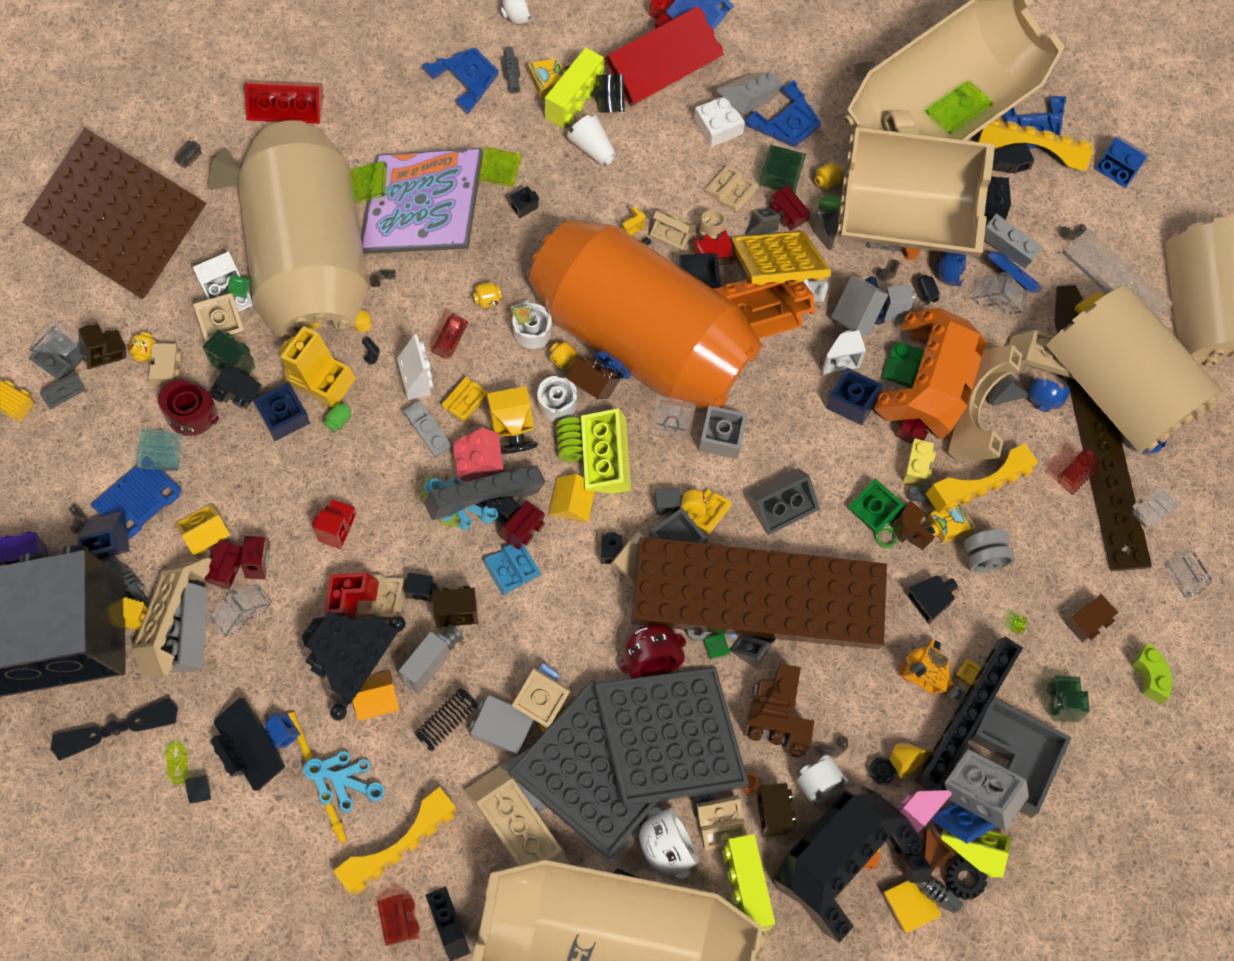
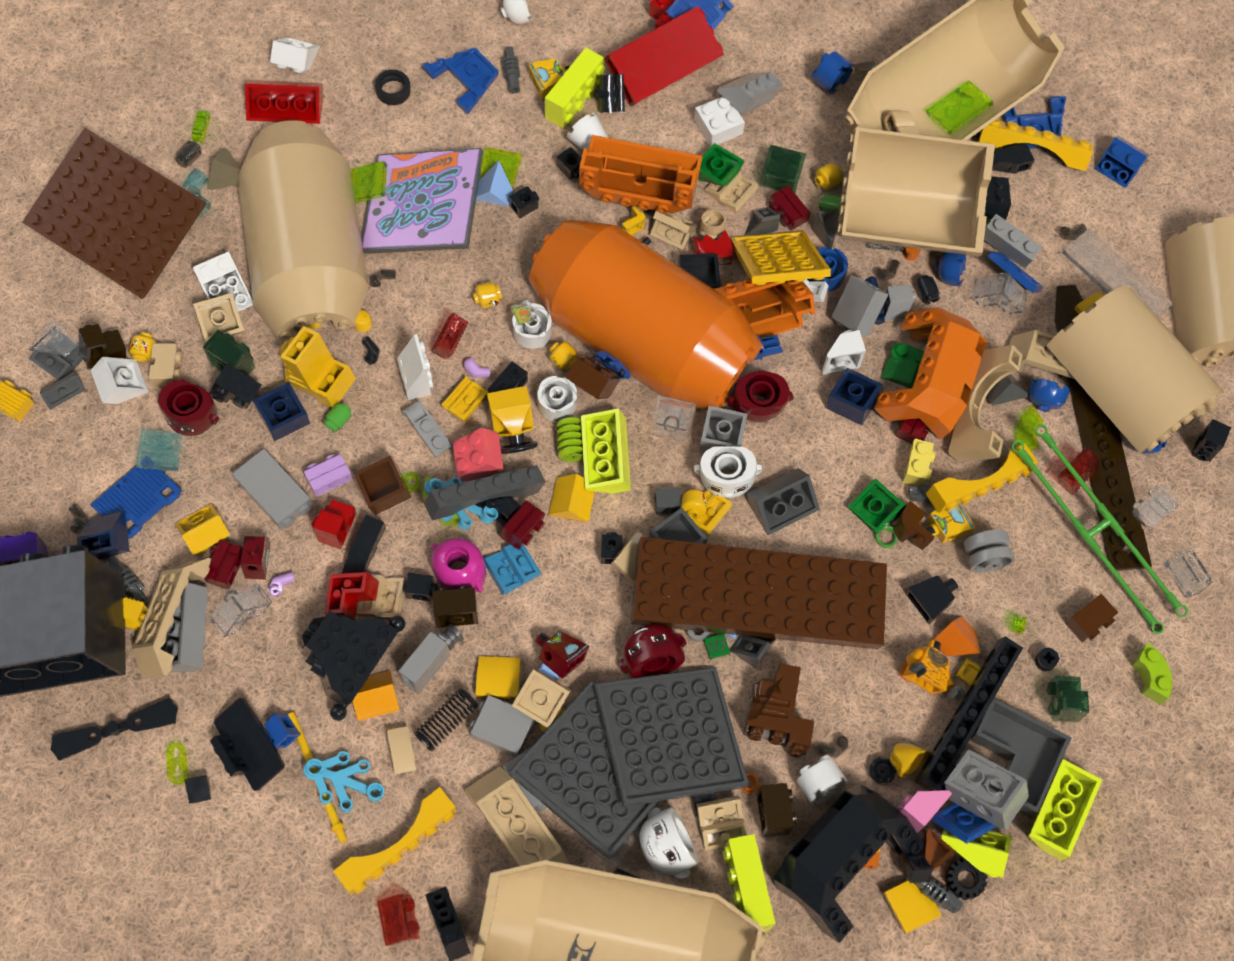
(118, 379): none -> white slope
(194, 184): none -> clear light blue cylinder
(201, 126): none -> clear neon green beam
(238, 286): green tile -> none
(272, 489): none -> light grey brick
(278, 583): none -> lavender arm
(293, 54): none -> white slope
(327, 474): none -> lavender brick
(364, 545): none -> black slope
(382, 485): none -> reddish brown piece
(396, 98): none -> black tyre
(401, 749): none -> tan slope
(412, 476): none -> clear neon green bush
(458, 550): none -> dark pink piece
(474, 370): none -> lavender arm
(494, 186): none -> light blue slope
(498, 677): none -> yellow slope
(510, 378): none -> black brick
(561, 652): none -> dark red torso
(568, 158): none -> black brick
(639, 175): none -> orange wedge
(719, 166): none -> green slope
(734, 458): none -> white piece
(765, 384): none -> dark red piece
(771, 346): none -> blue arm
(792, 124): blue wing -> none
(832, 71): none -> blue brick
(837, 263): none -> blue brick
(958, 639): none -> orange slope
(1026, 428): none -> clear neon green tile
(1043, 662): none -> black wheel
(1064, 810): none -> neon yellow slope
(1108, 520): none -> bright green bar
(1211, 440): none -> black brick

